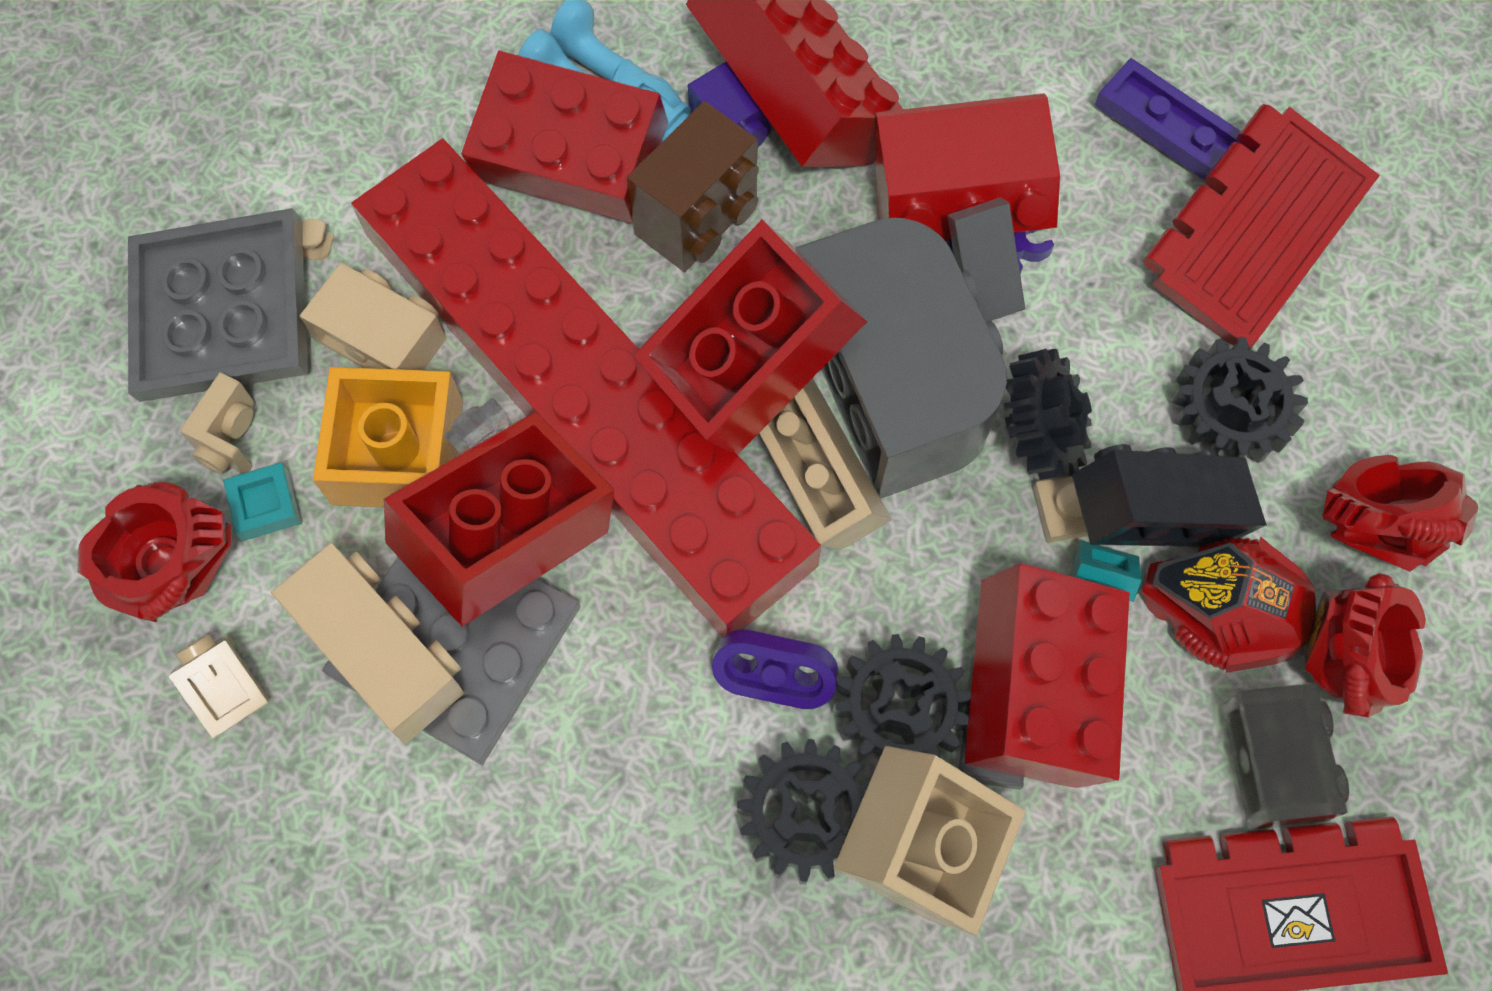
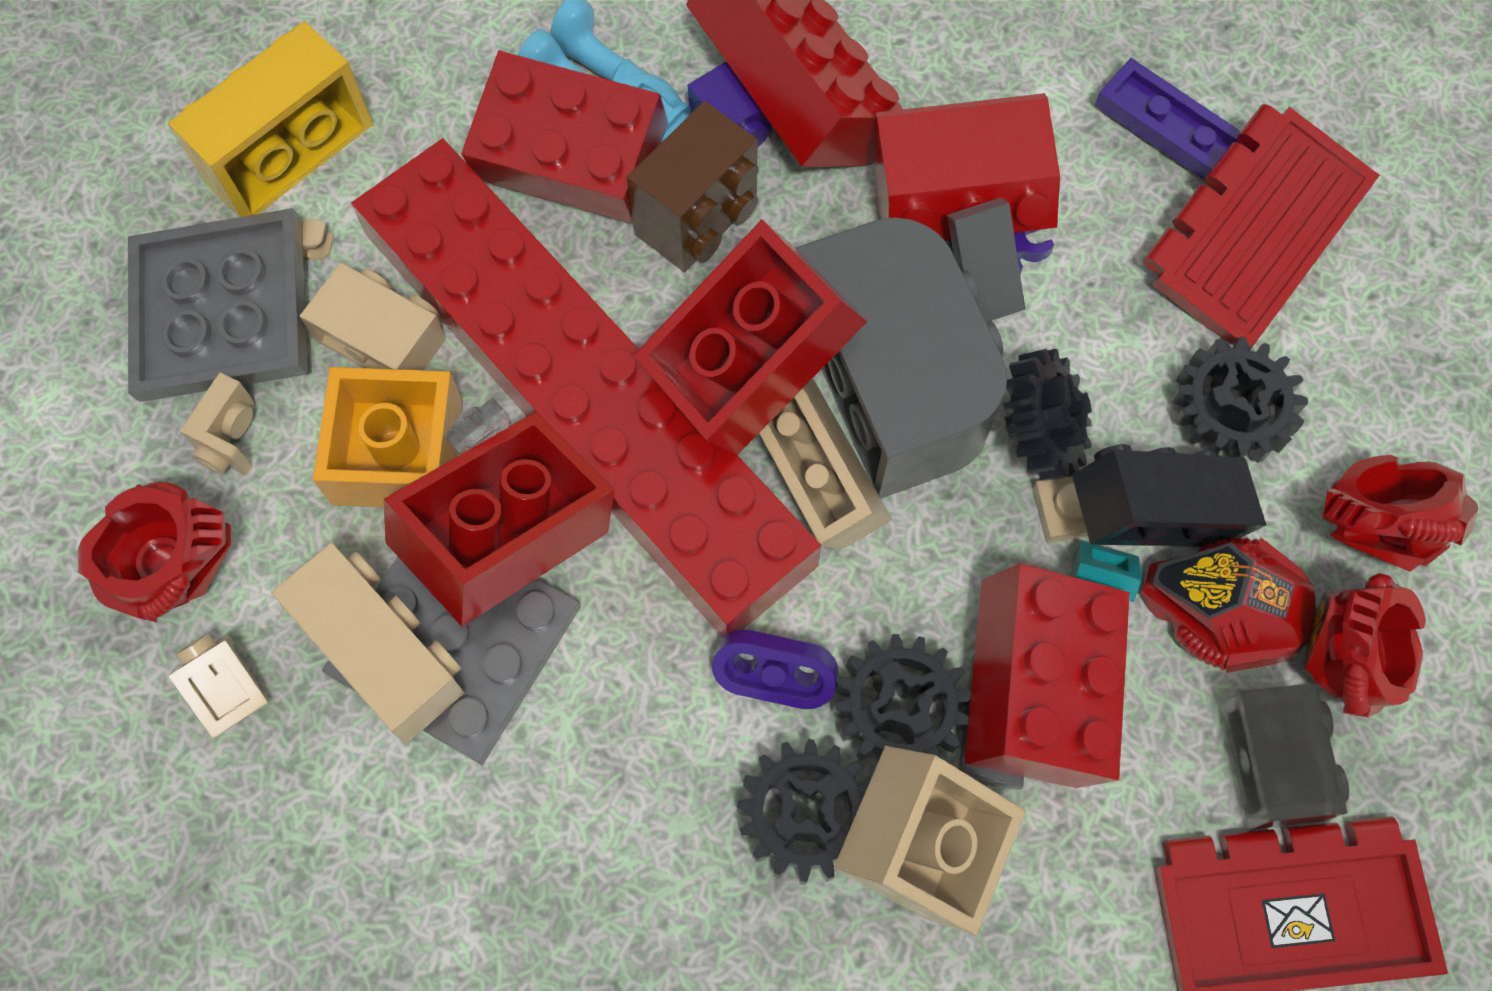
(262, 501): teal plate -> none
(273, 121): none -> yellow brick

